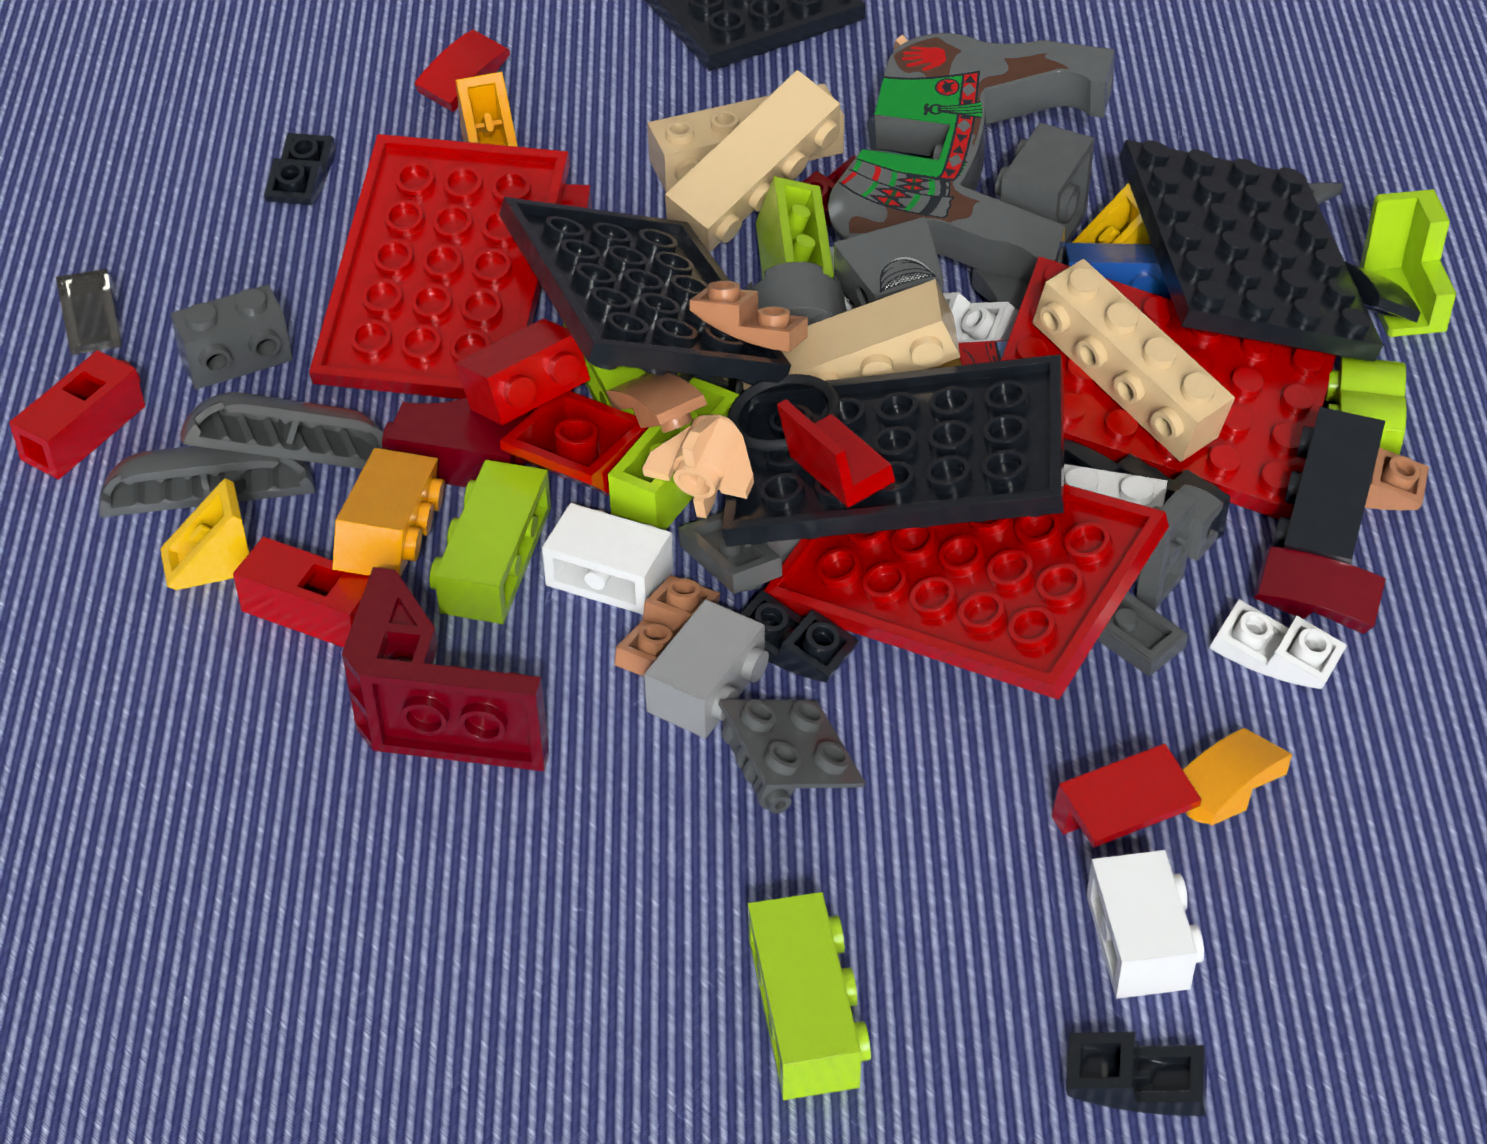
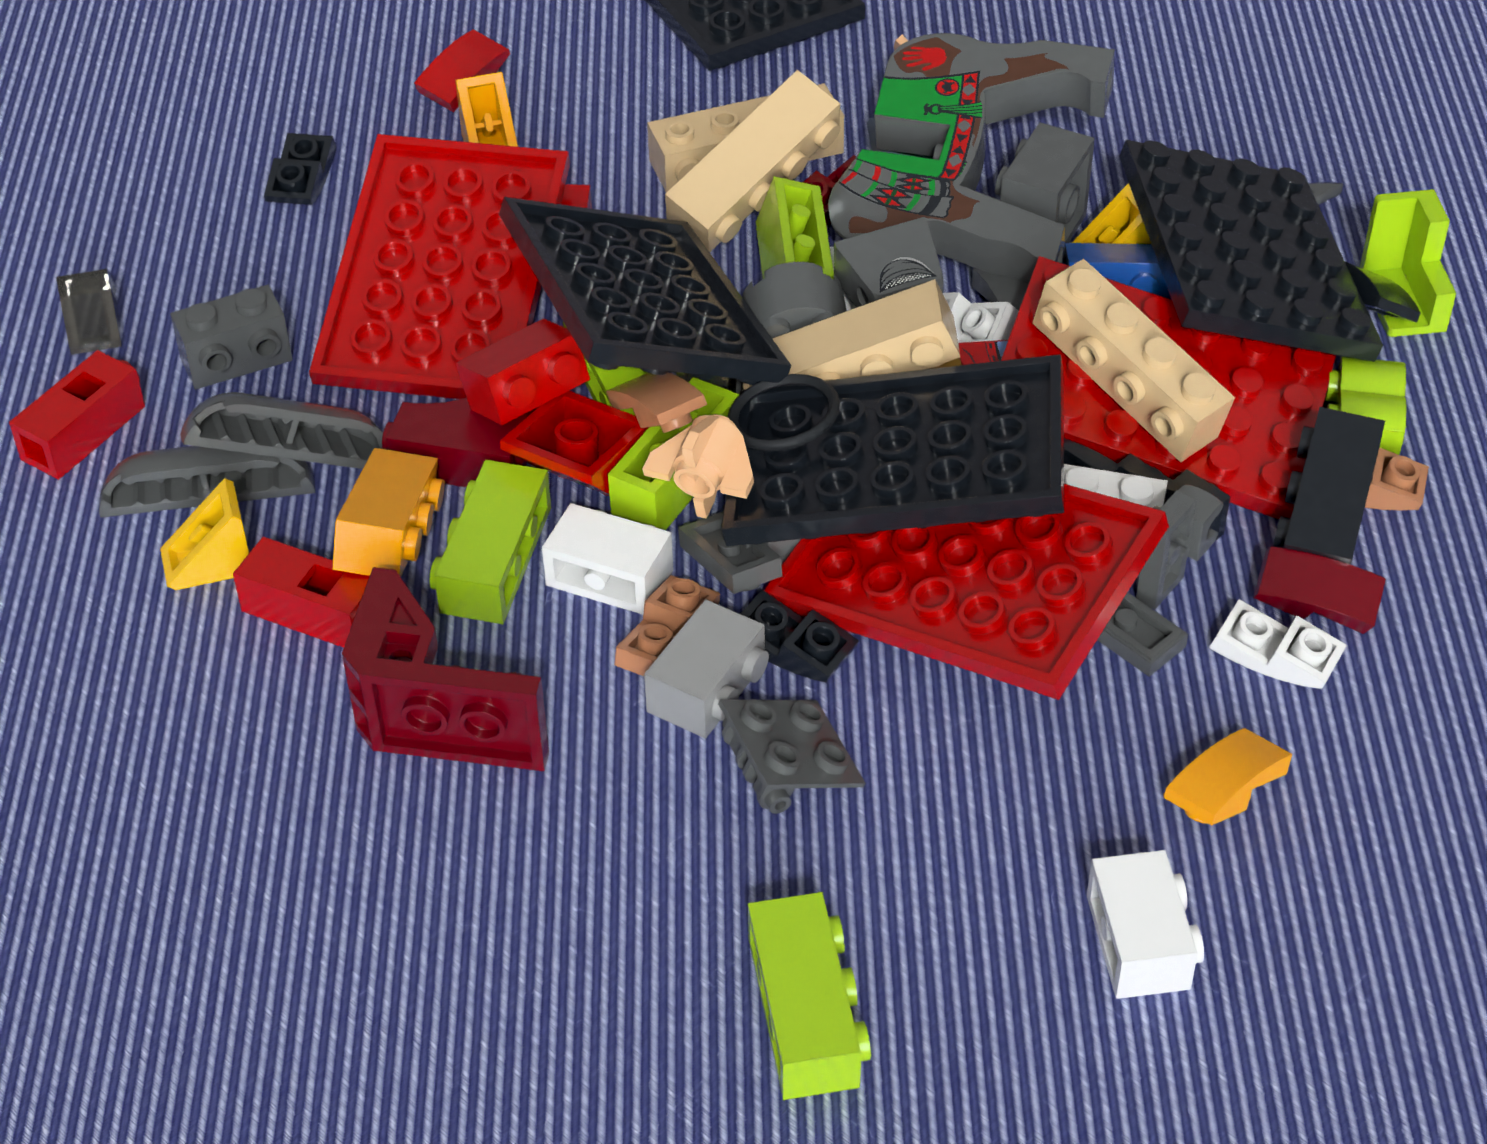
(738, 315): nougat slope -> none
(834, 455): red panel -> none
(1124, 796): red panel -> none
(1145, 1079): black slope -> none

